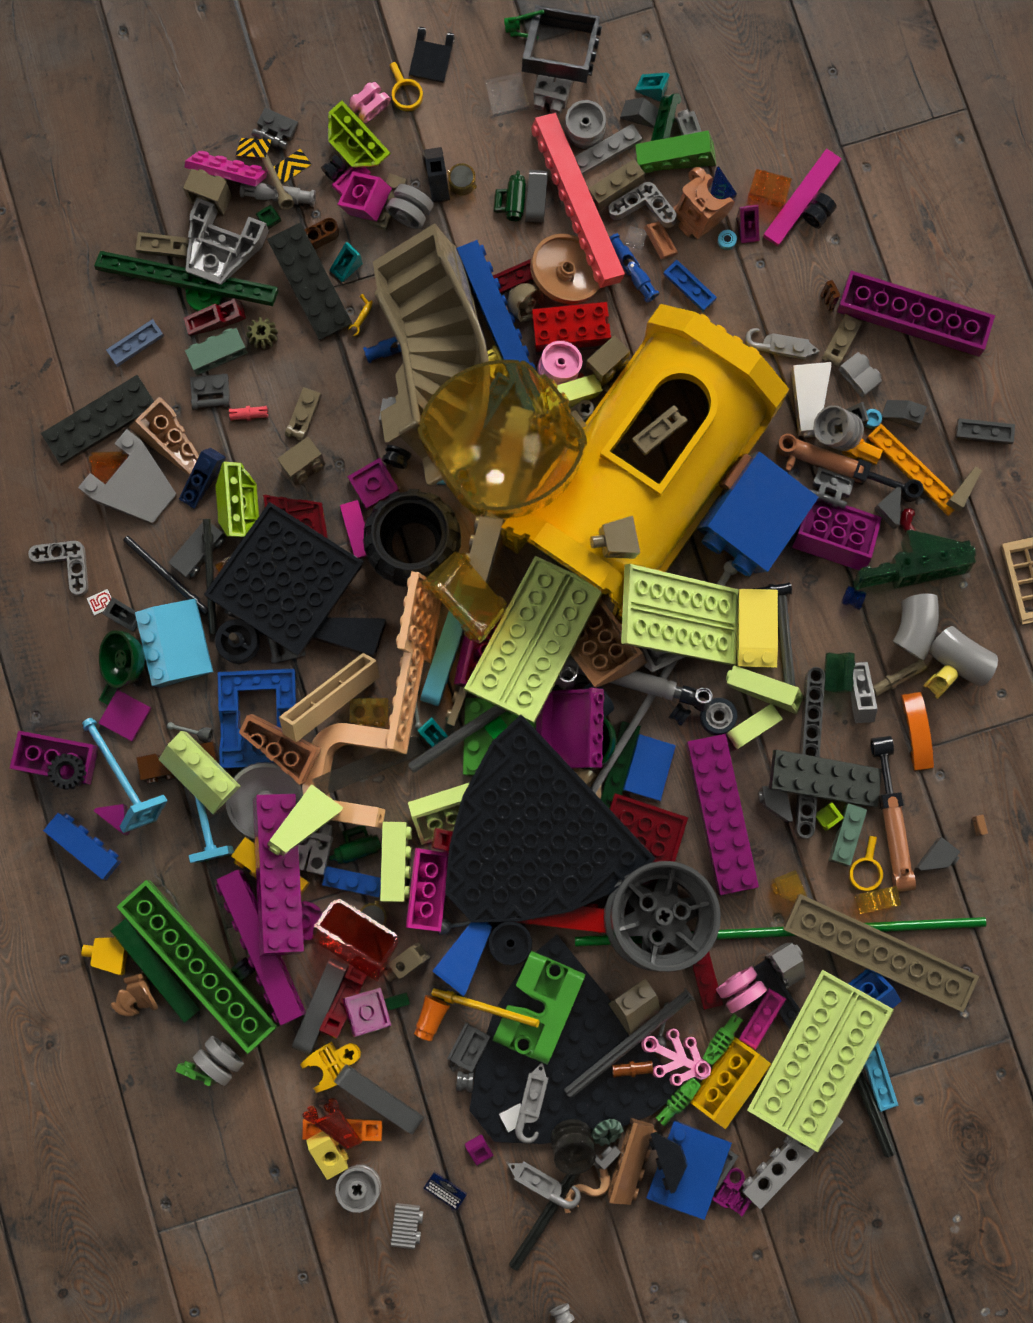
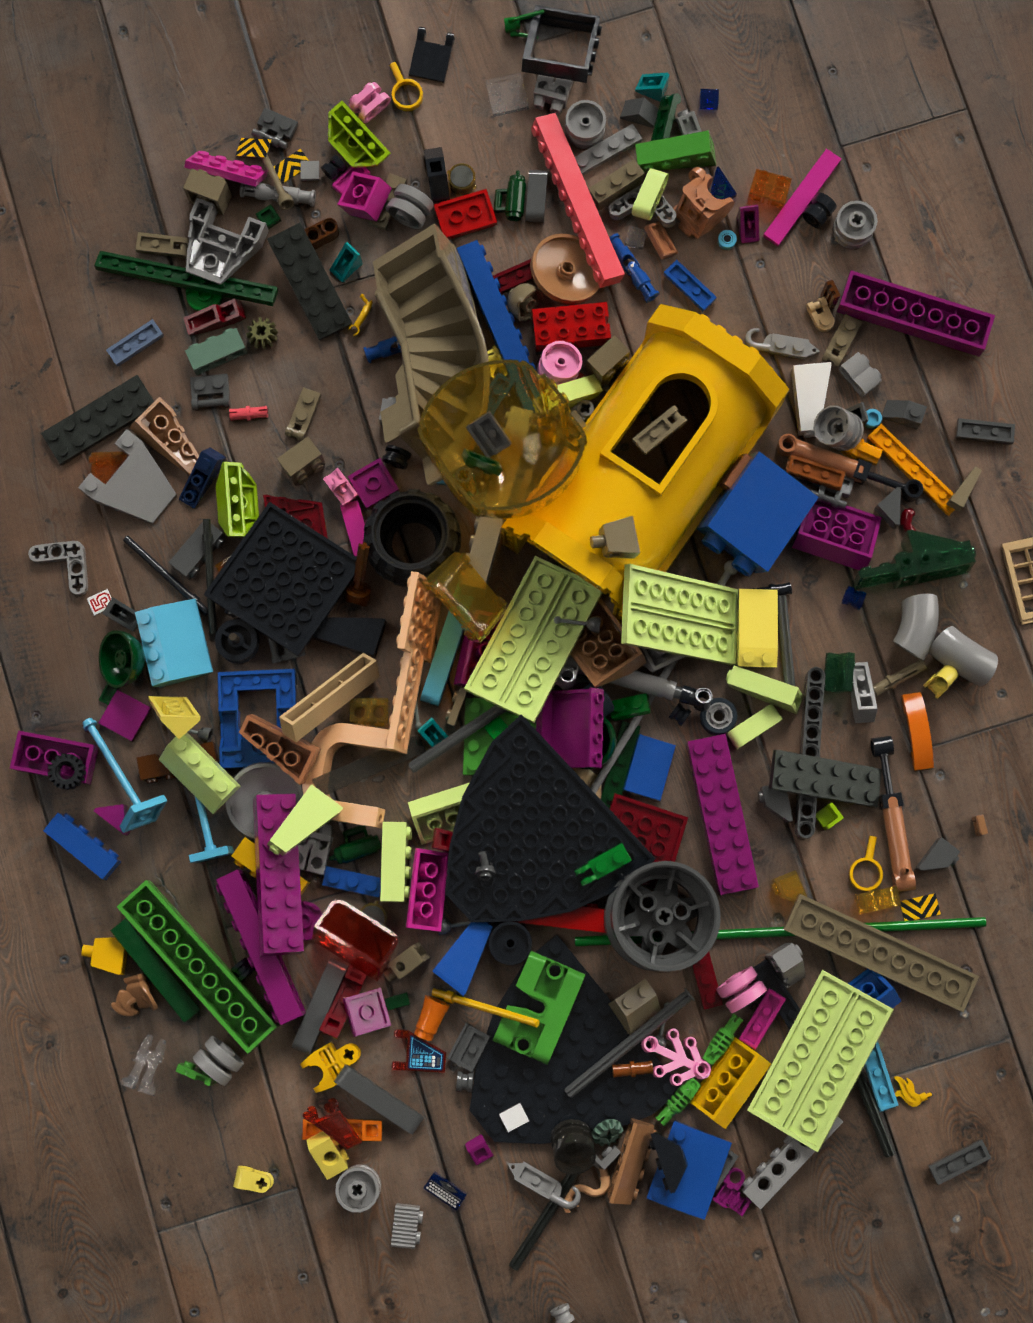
(143, 1056): none -> clear piece
(175, 713): none -> light yellow slope
(248, 1179): none -> light yellow piece
(309, 170): none -> light grey tile
(340, 487): none -> bright pink hips
(358, 590): none -> reddish brown piece
(420, 1054): none -> flag
(465, 214): none -> red plate
(475, 460): none -> dark green plate
(486, 871): none -> dark grey plate
(488, 435): none -> dark grey plate
(531, 1102): light grey plate -> none
(592, 624): none -> hinge
(605, 863): none -> green hinge
(630, 707): none -> green plate
(650, 194): none -> yellowish green beam
(709, 99): none -> clear blue plate
(815, 472): none -> dark orange tile
(824, 320): none -> tan plate
(847, 835): sand green brick -> none
(854, 224): none -> light grey wheel
(908, 1093): none -> yellow piece
(920, 907): none -> sticker
(959, 1162): none -> dark grey plate

